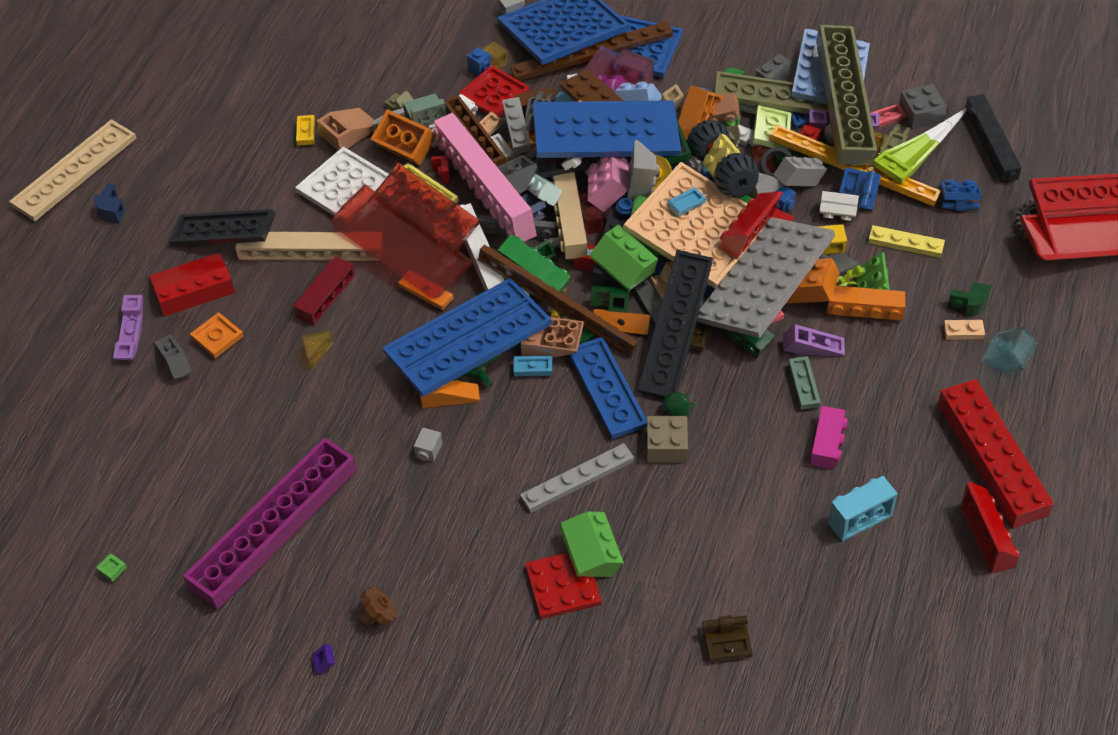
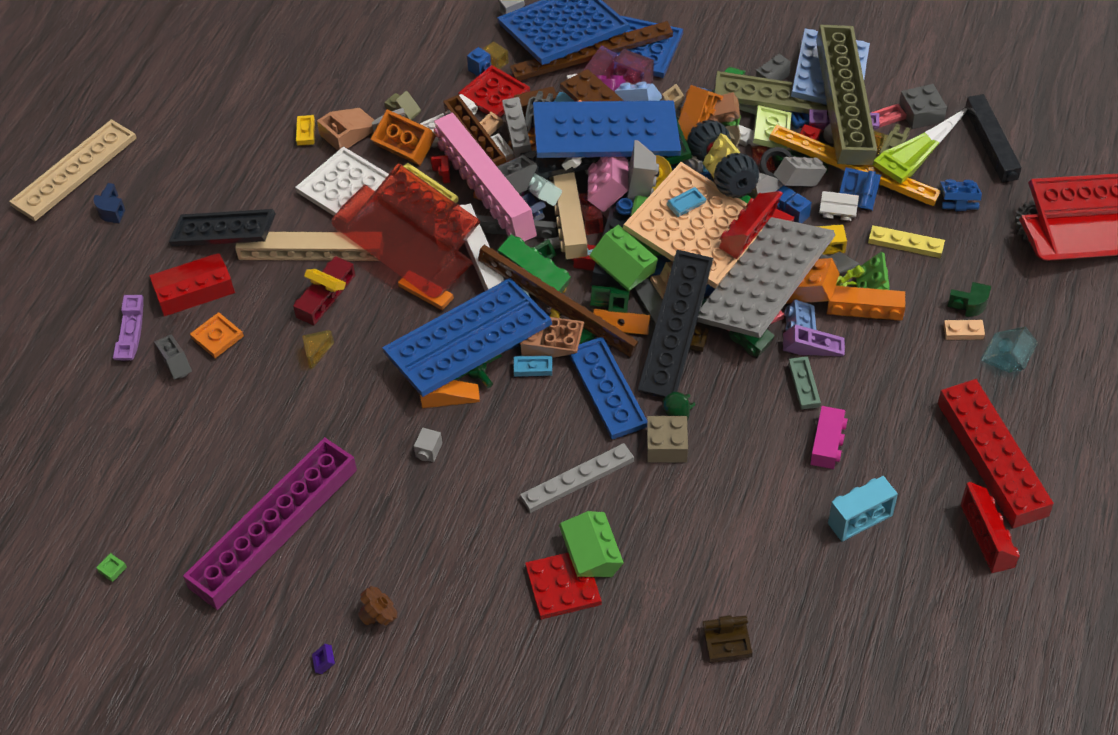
(318, 278): none -> yellow plate
(426, 109): sand green bracket -> none
(798, 208): none -> blue brick
(800, 314): none -> medium blue bracket

